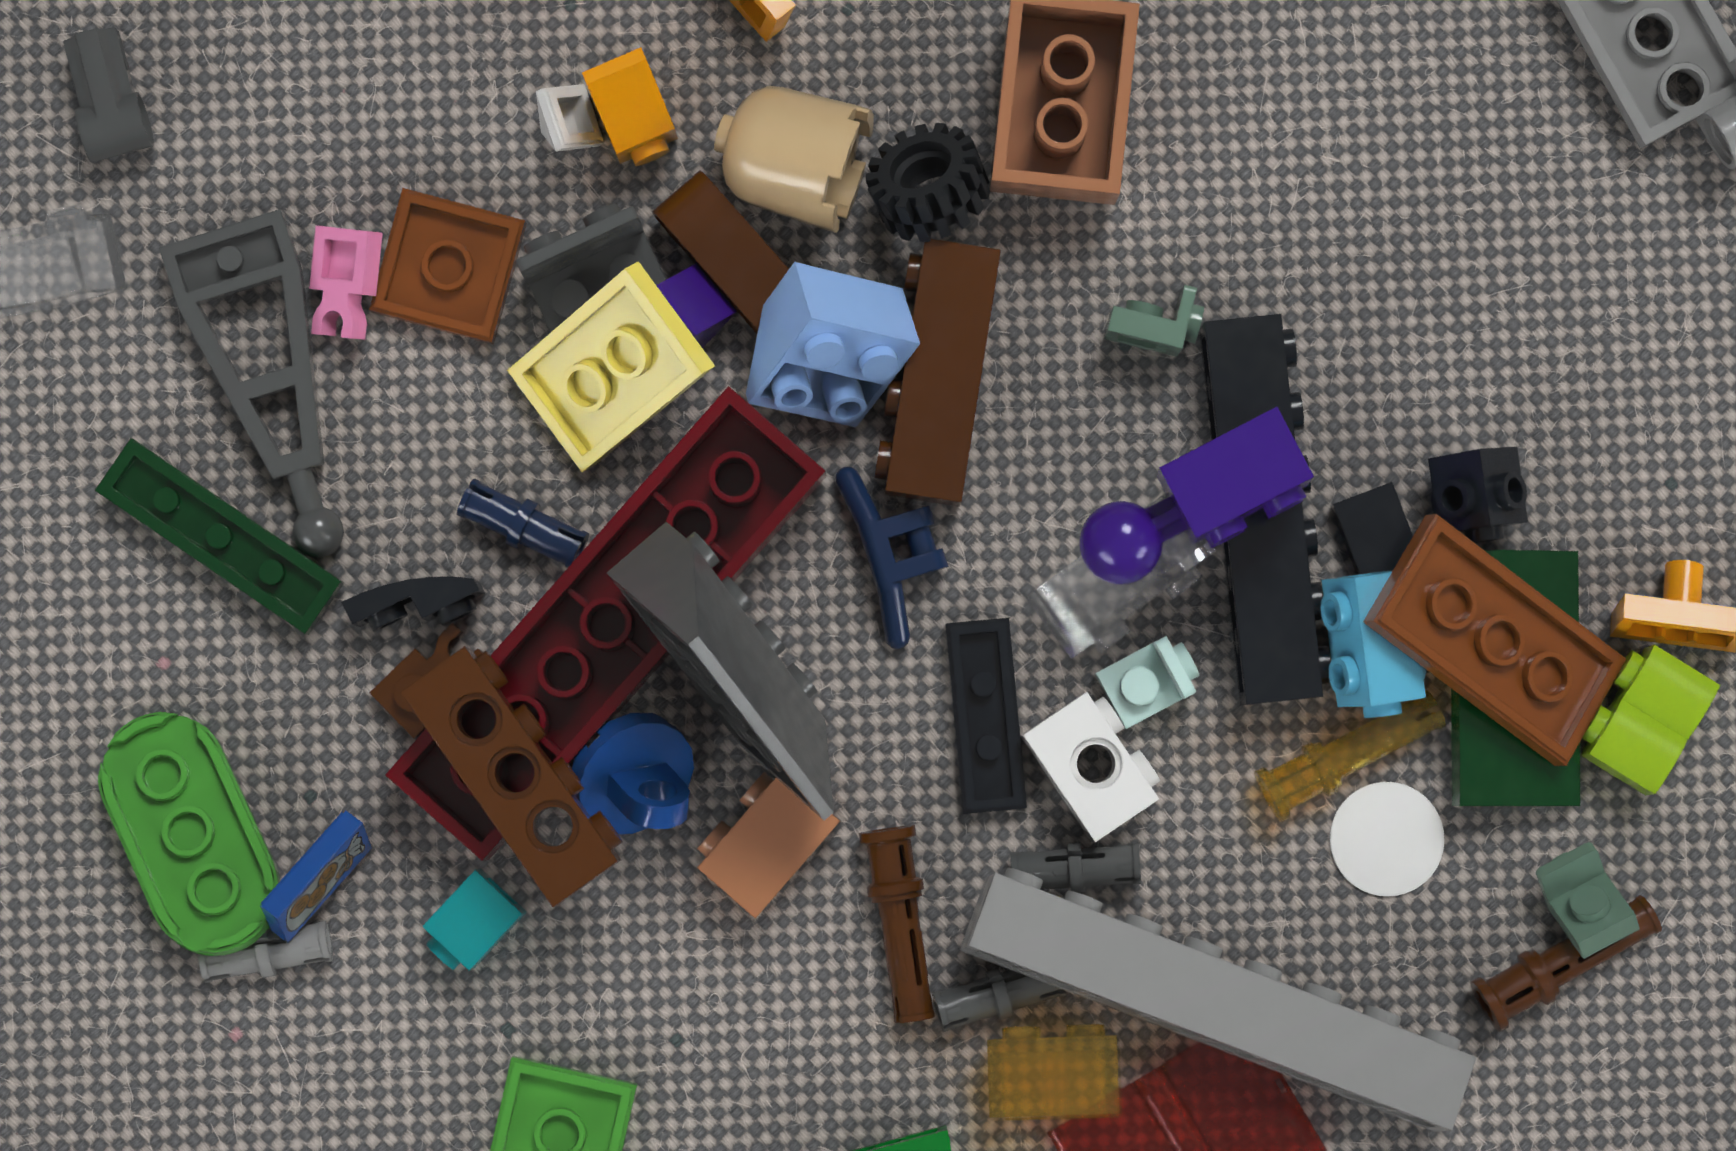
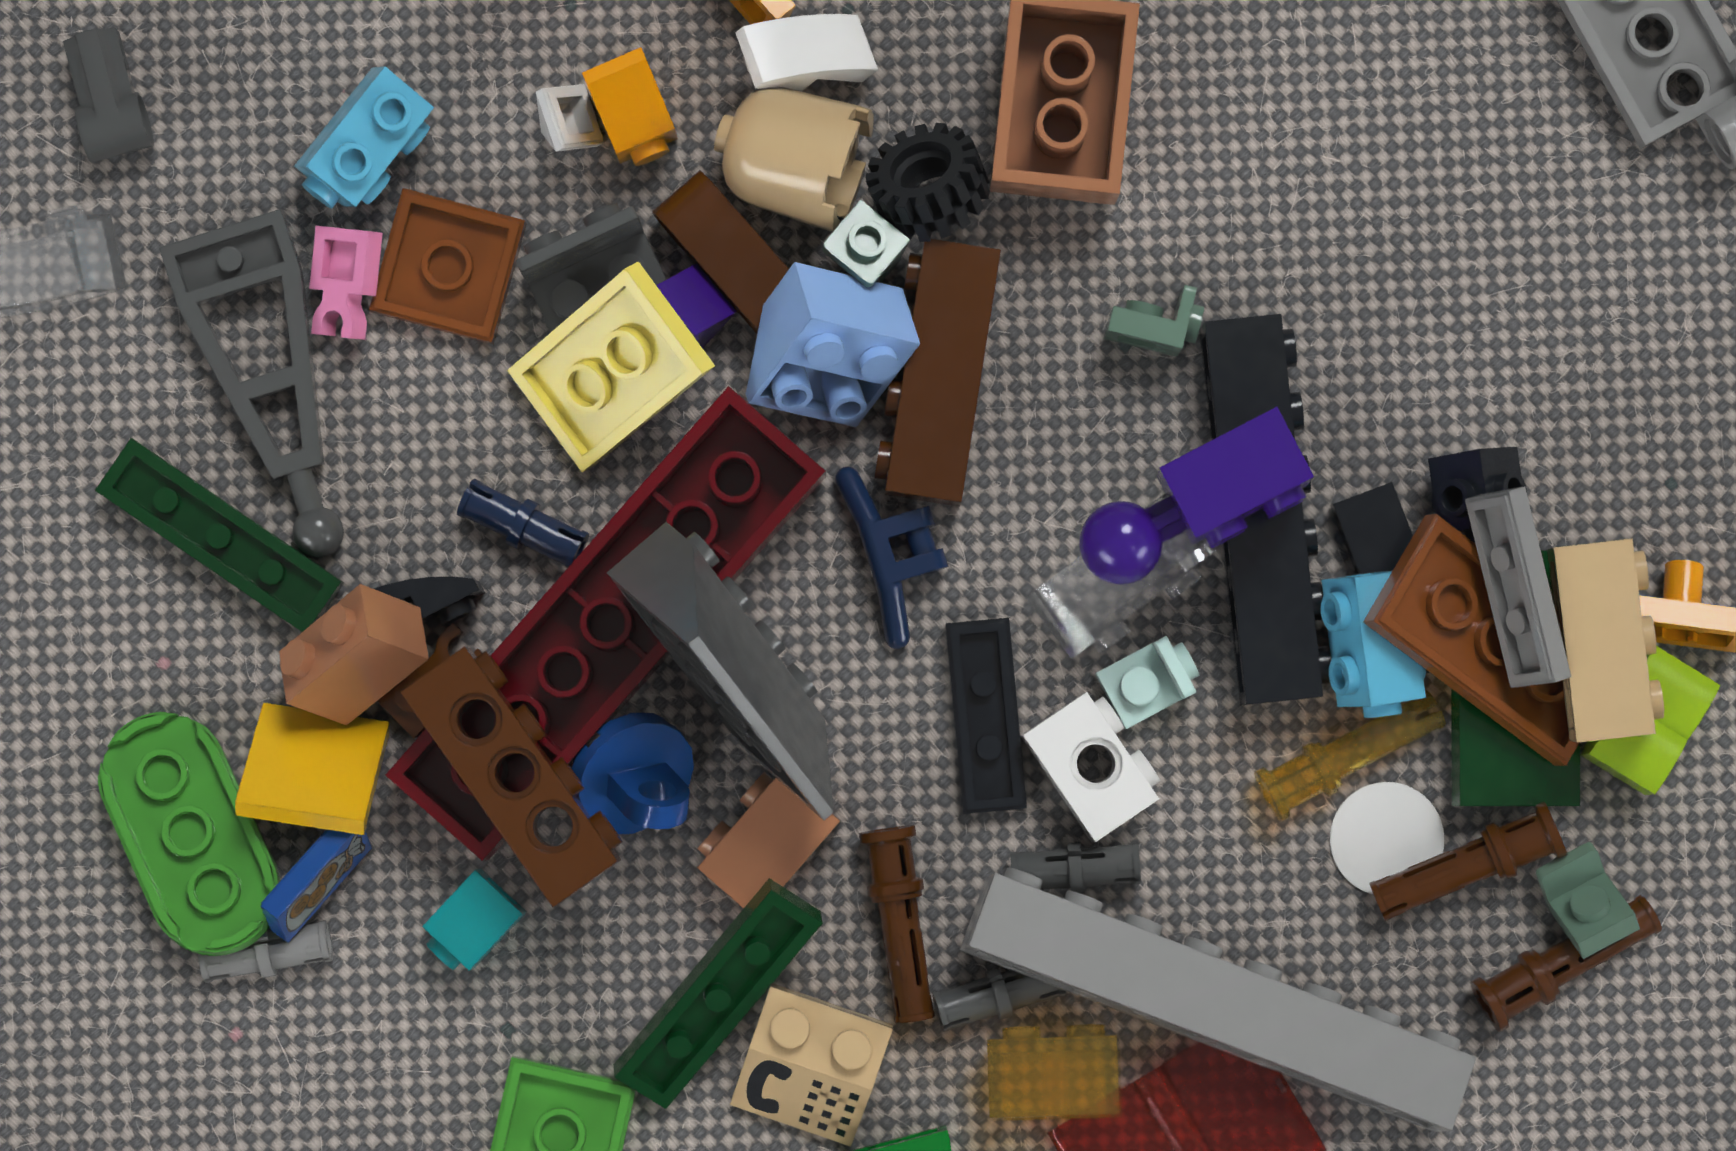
(312, 770): none -> yellow tile
(353, 655): none -> nougat brick
(363, 139): none -> medium azure brick
(717, 993): none -> dark green plate
(804, 49): none -> white slope
(811, 1064): none -> tan slope
(866, 245): none -> bracket
(1496, 852): none -> reddish brown pin
(1518, 587): none -> light grey tile
(1605, 640): none -> tan brick

